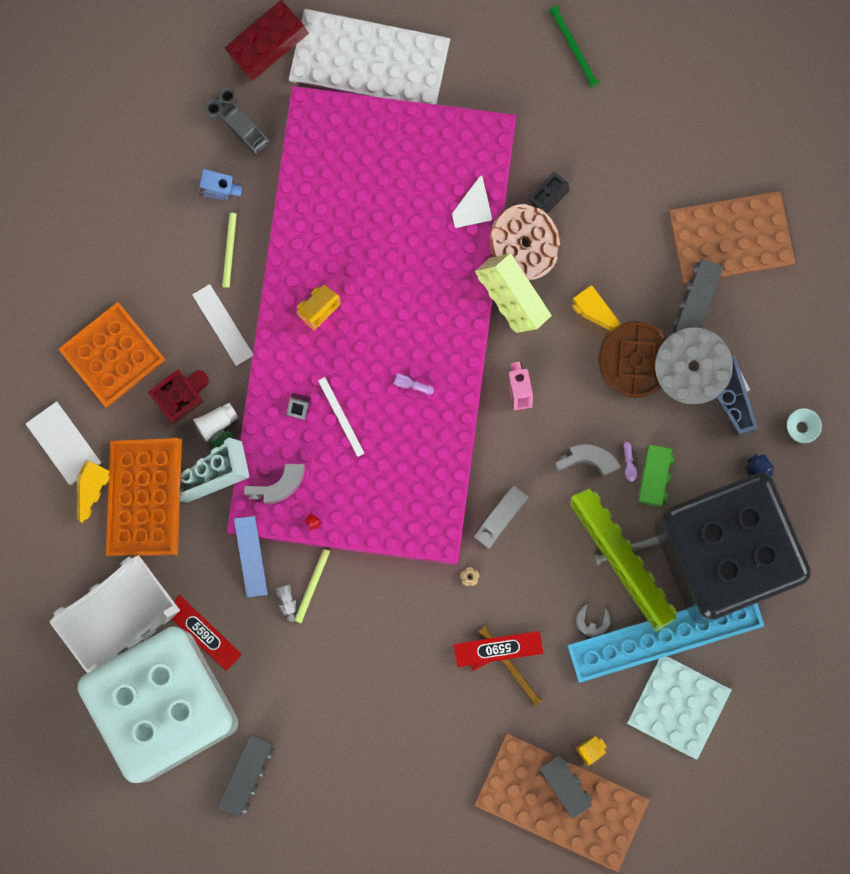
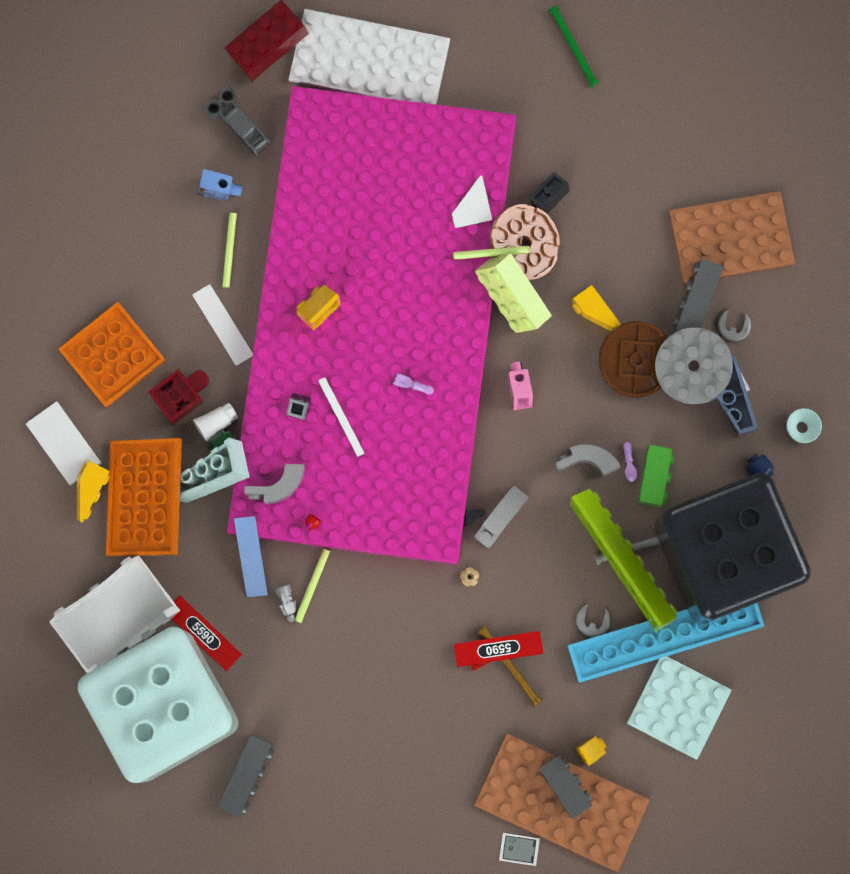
(473, 515): none -> black slope
(491, 252): none -> yellowish green bar
(519, 849): none -> sticker
(732, 335): none -> light grey head

